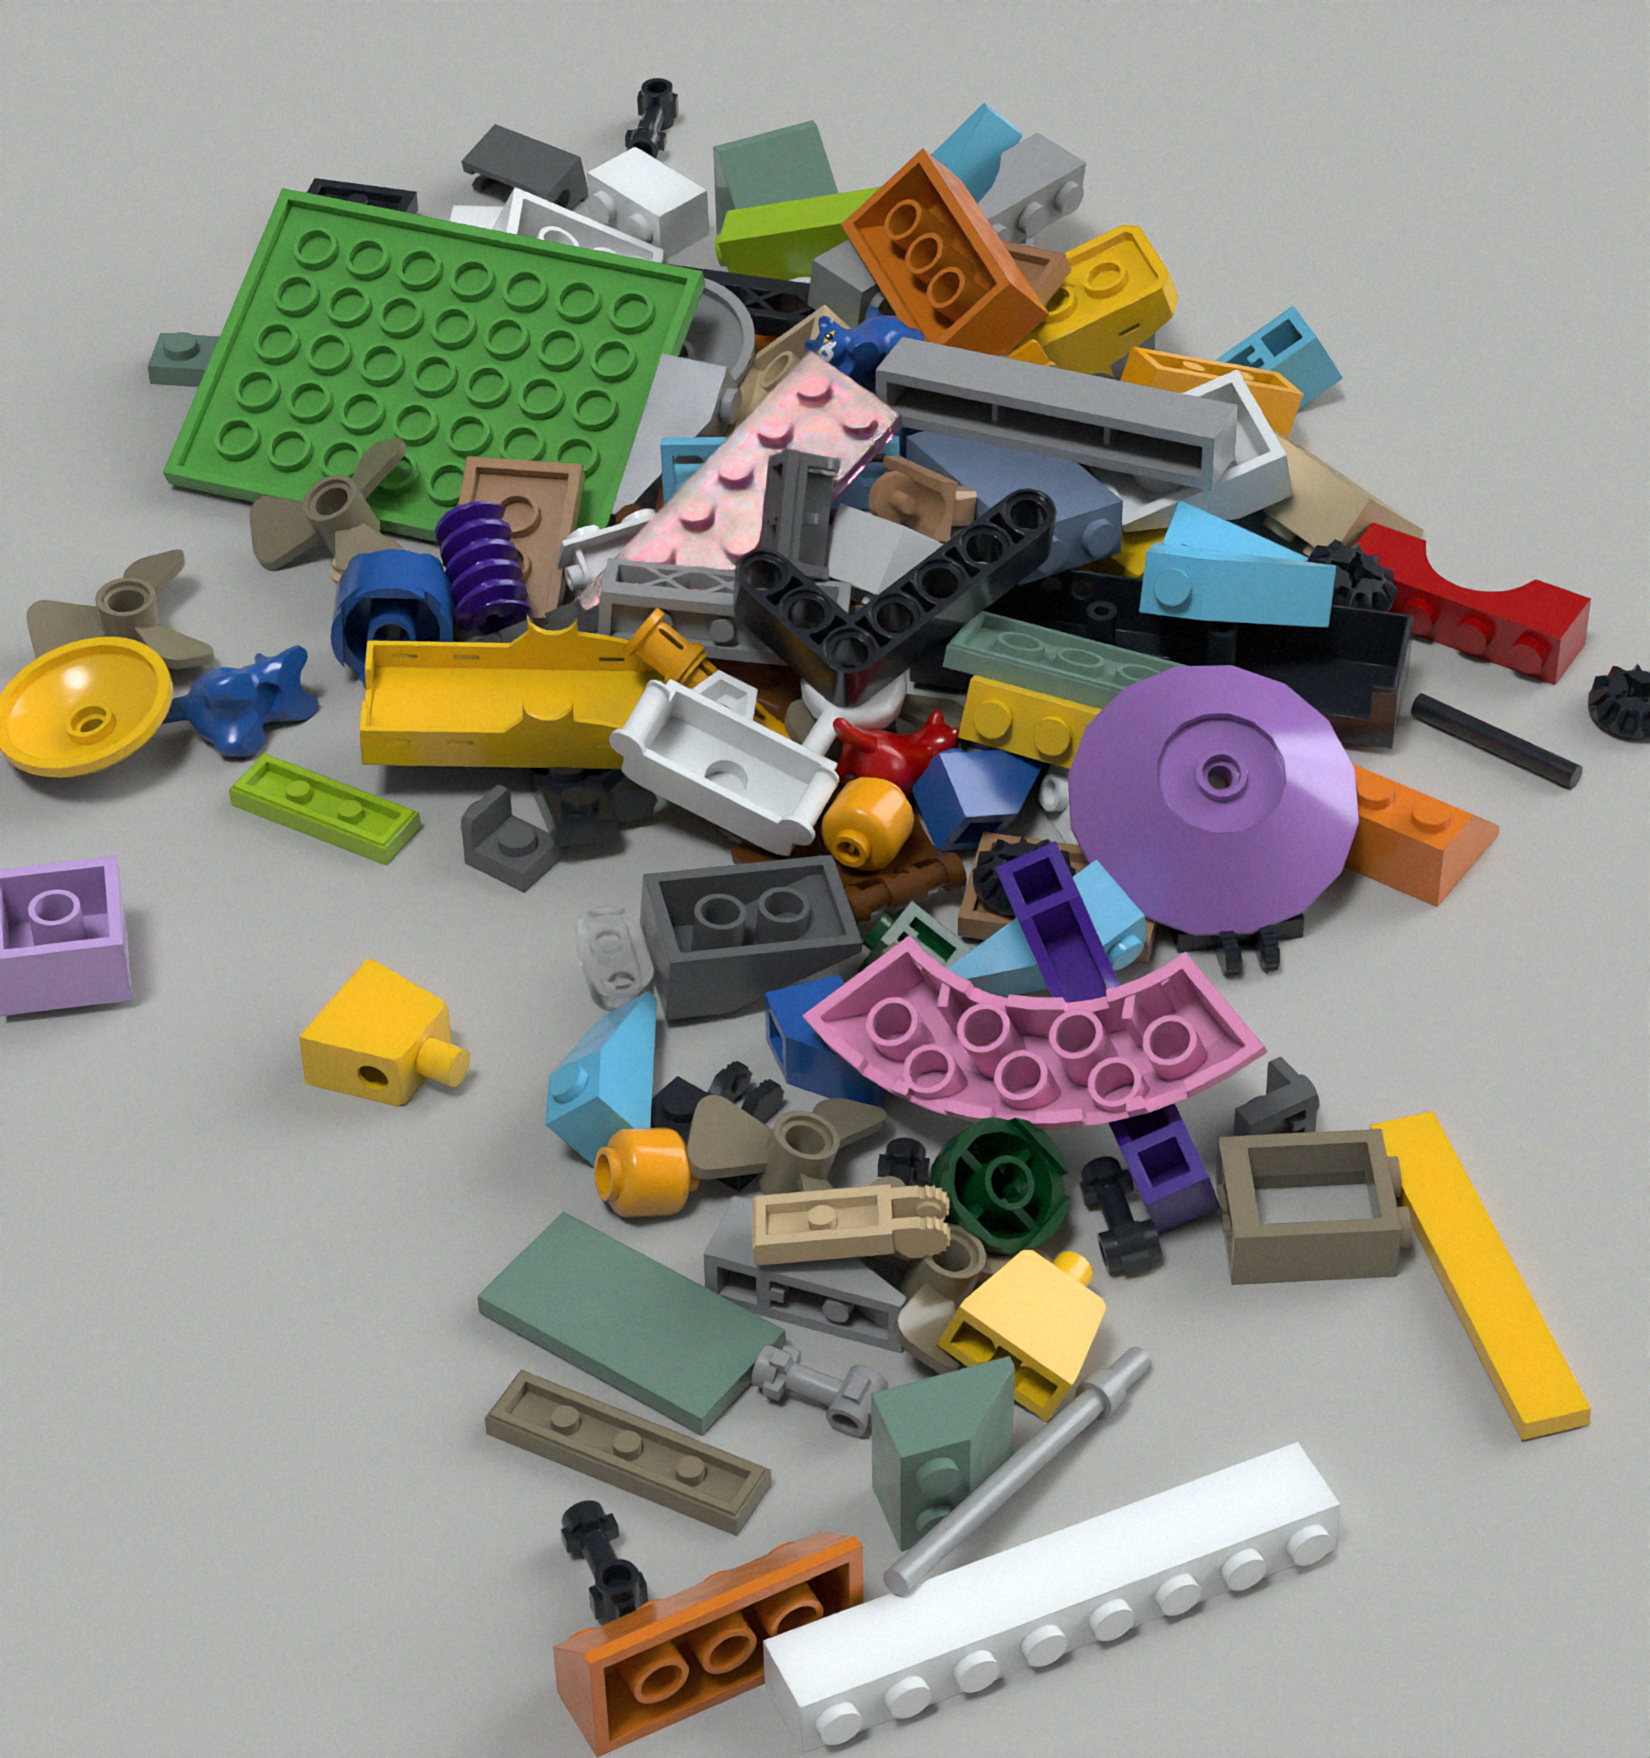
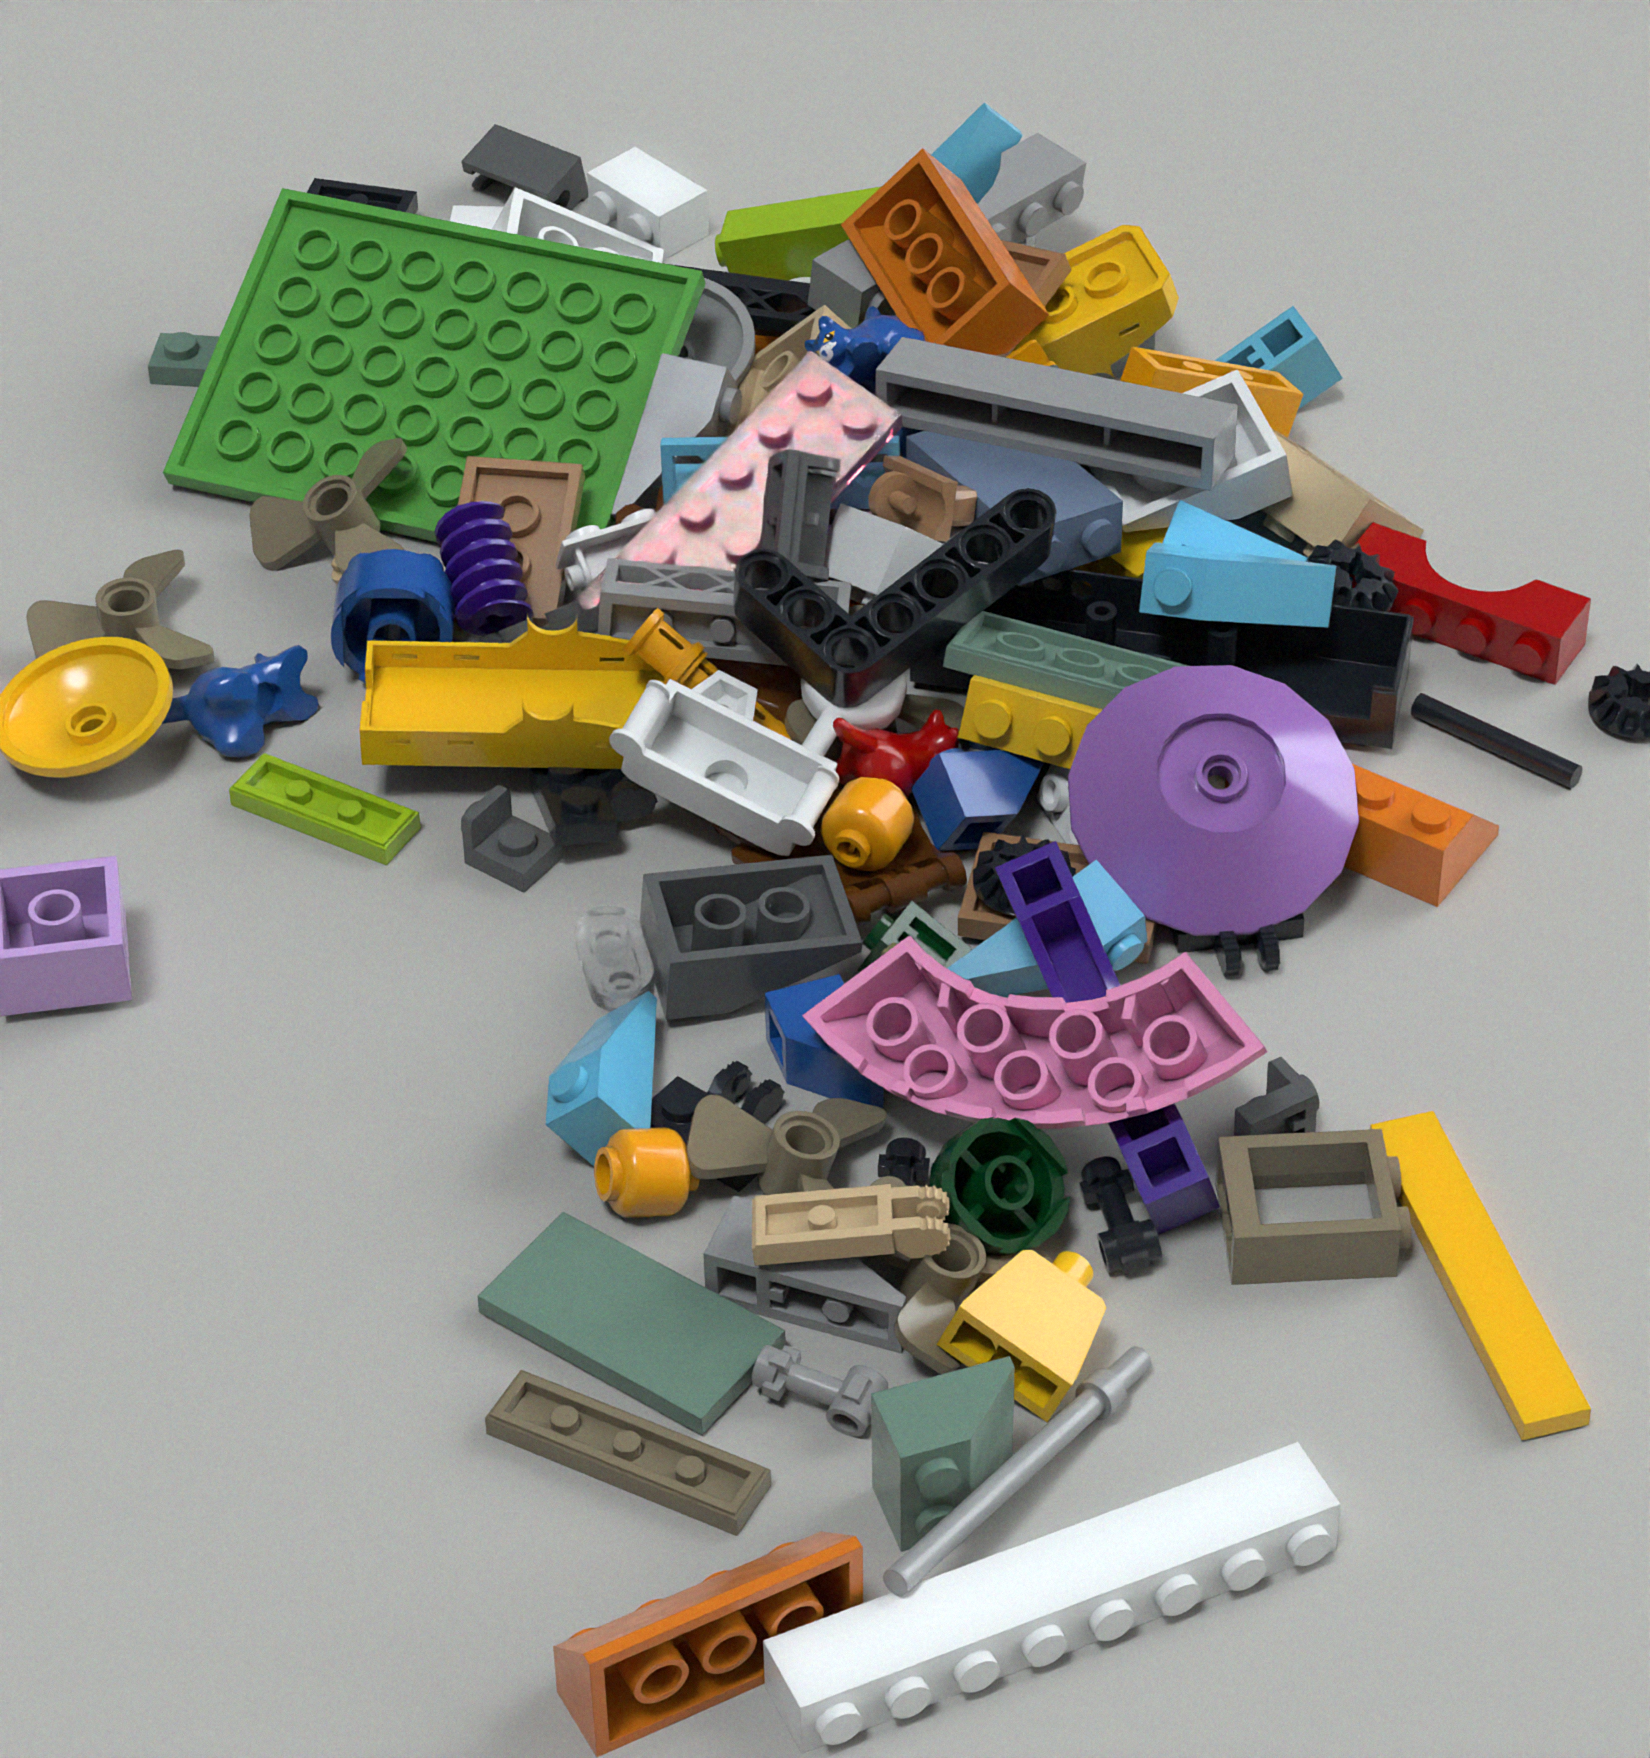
(381, 1039): yellow torso -> none
(618, 1583): black bar -> none
(659, 108): black bar -> none
(771, 169): sand green slope -> none

